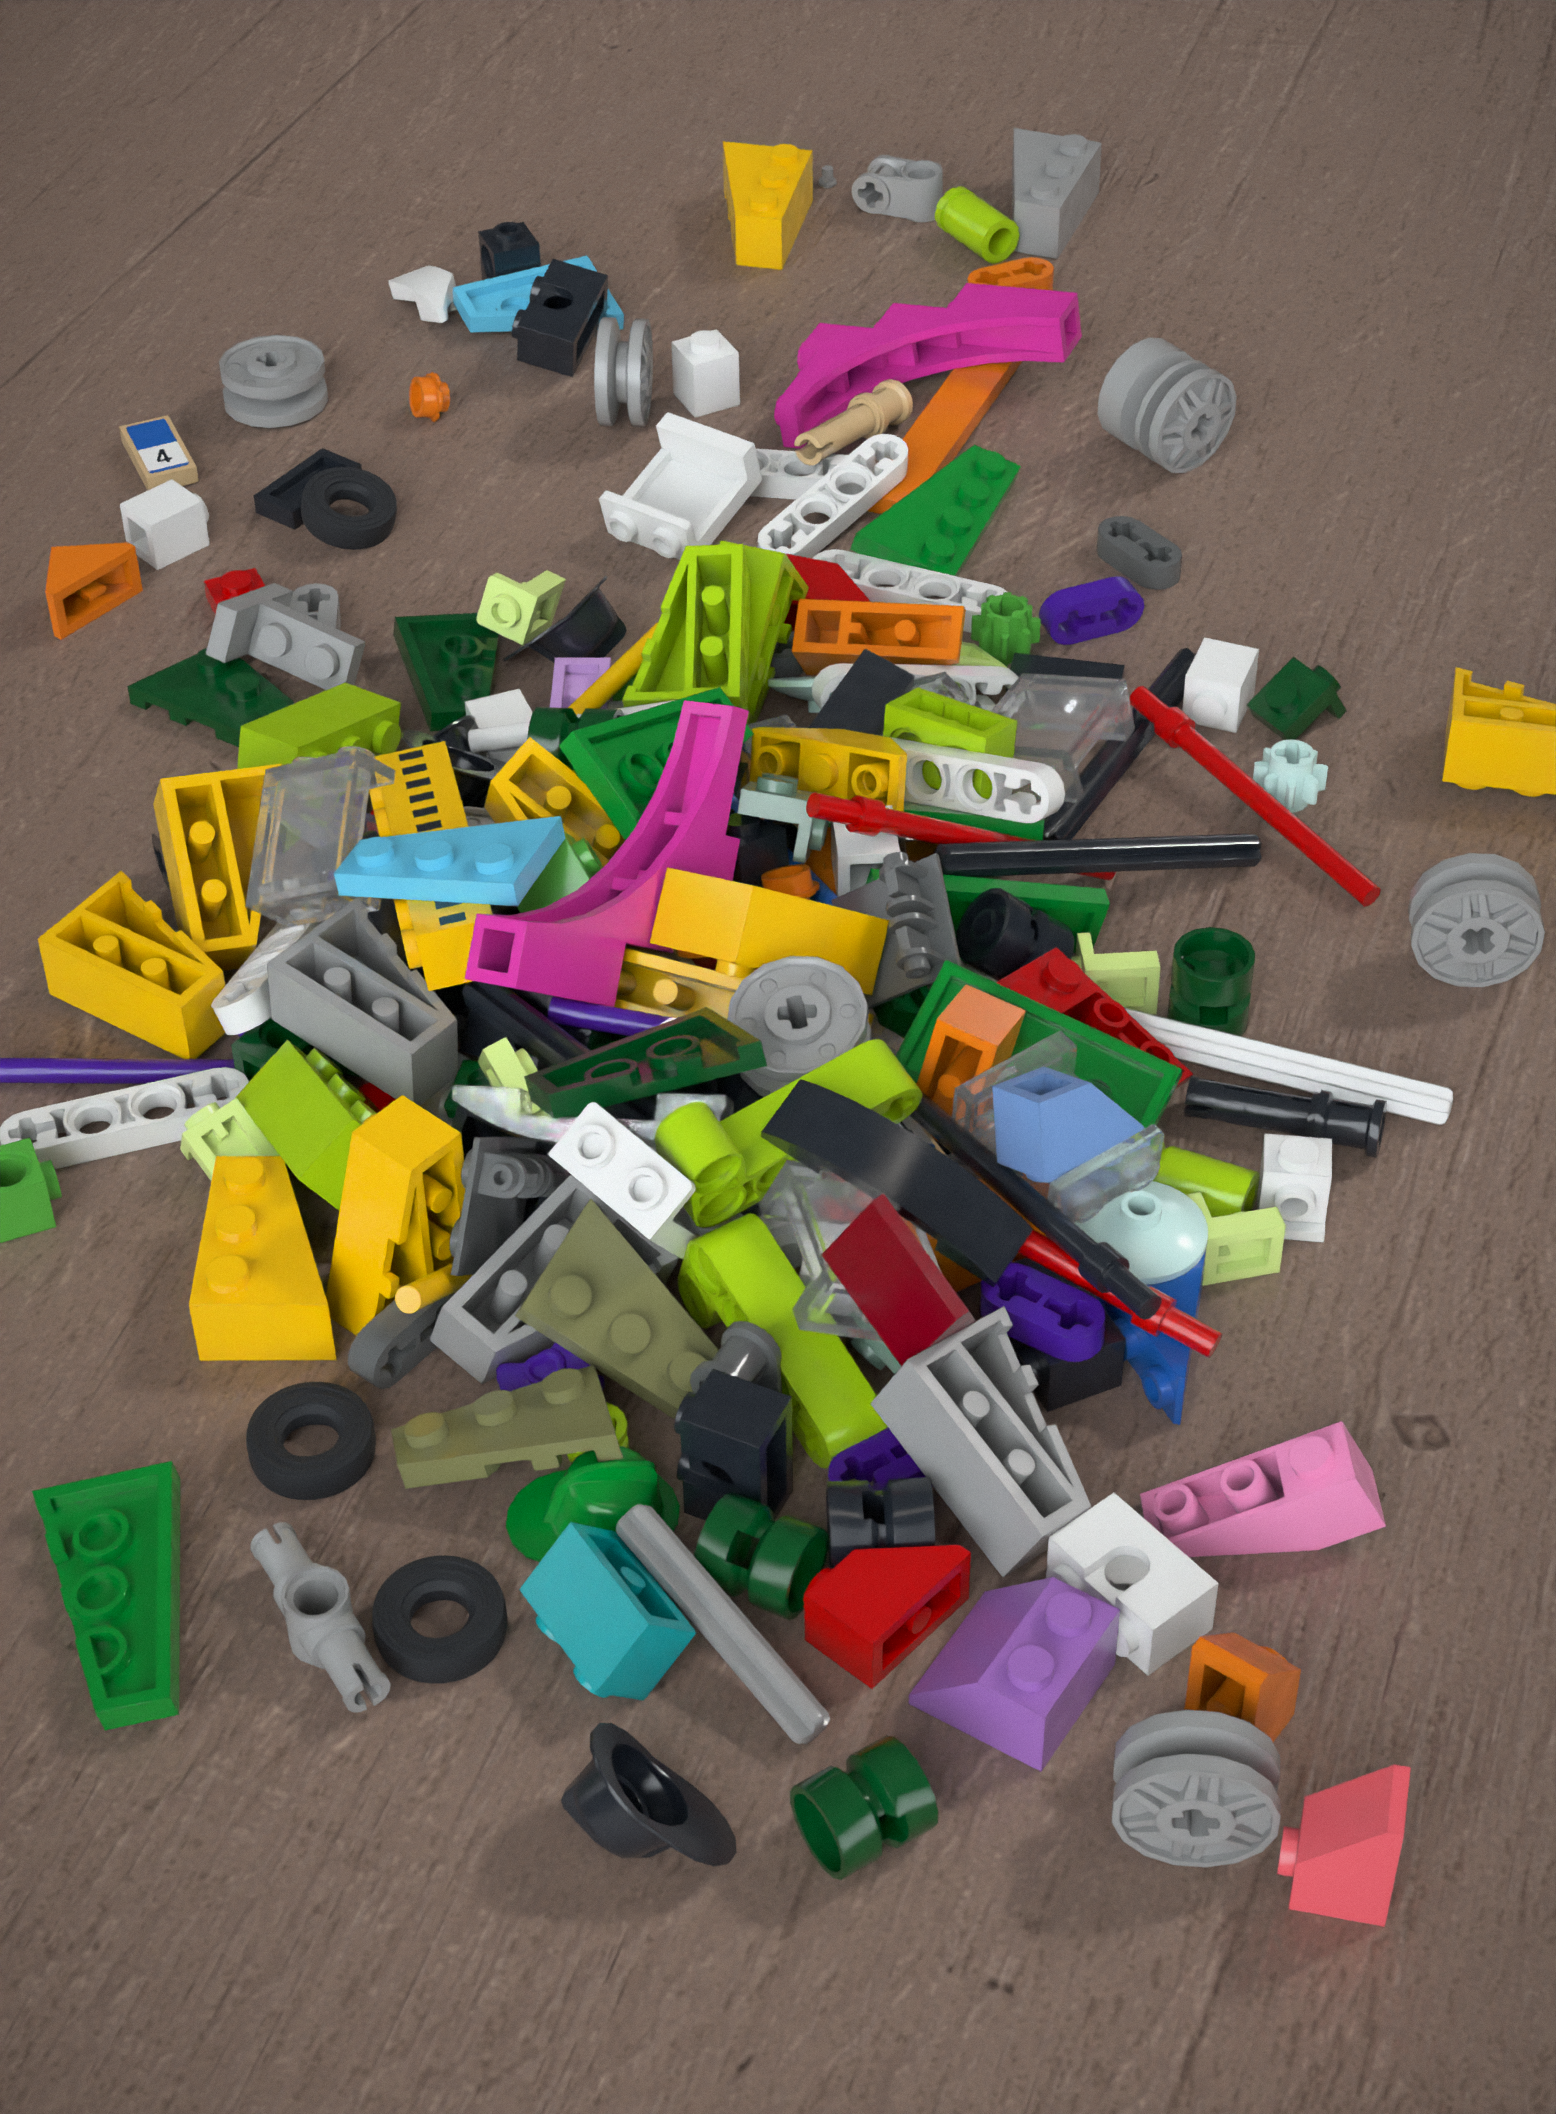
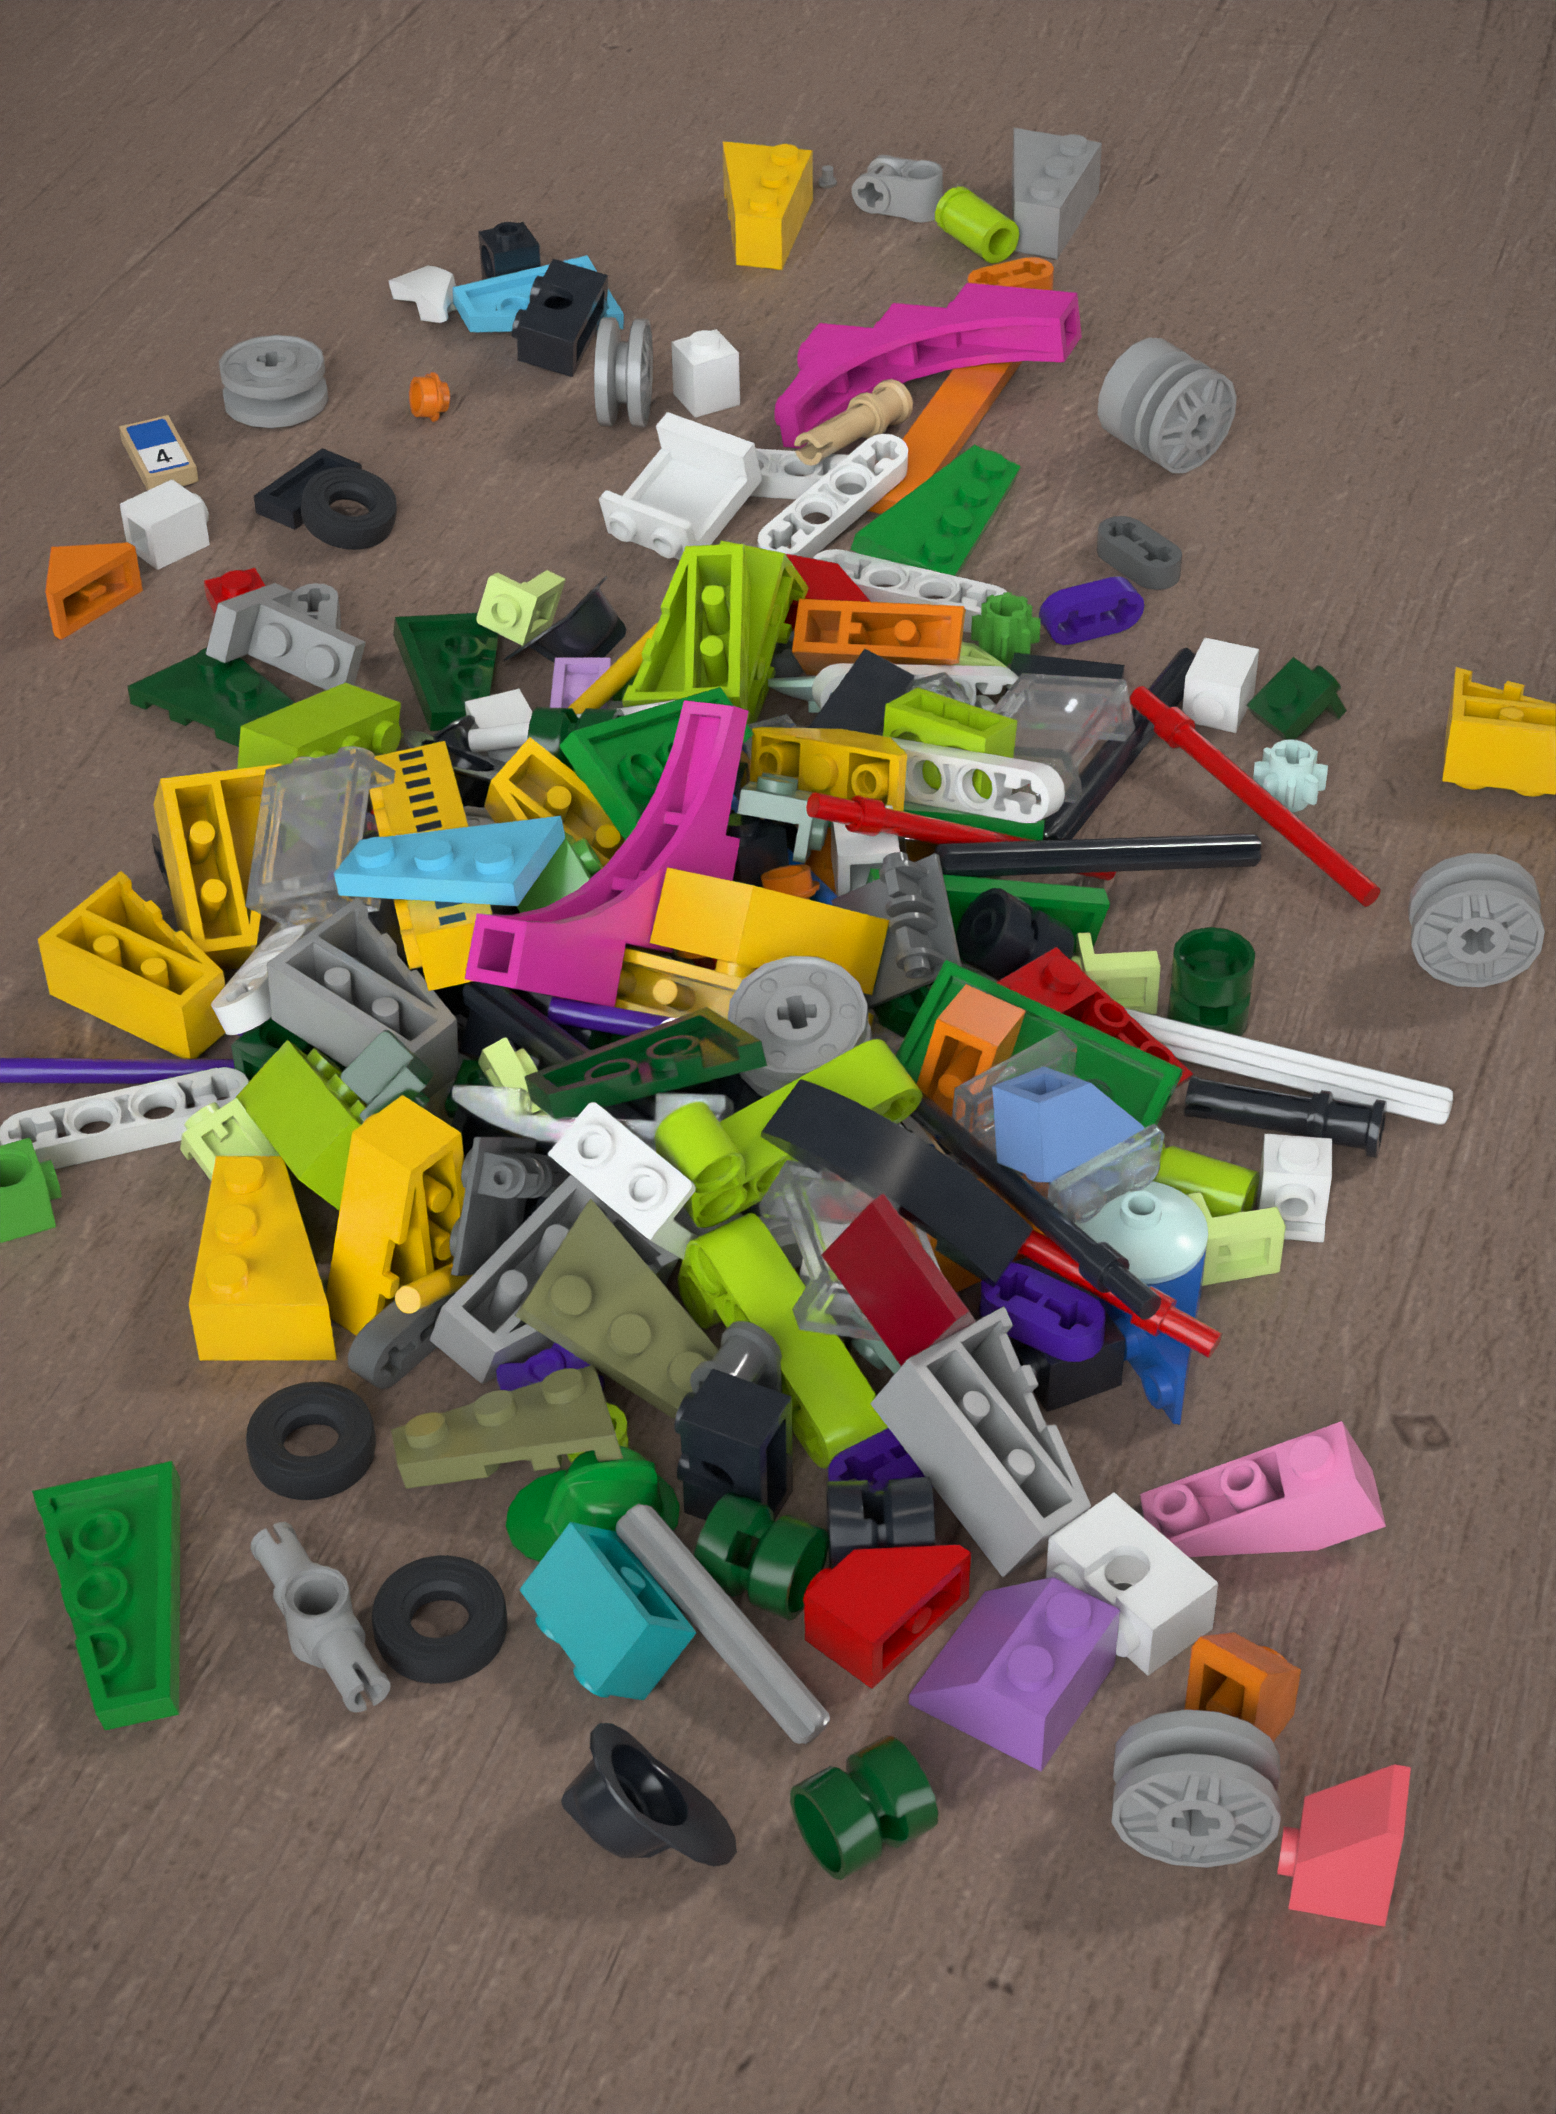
(385, 1073): none -> bracket

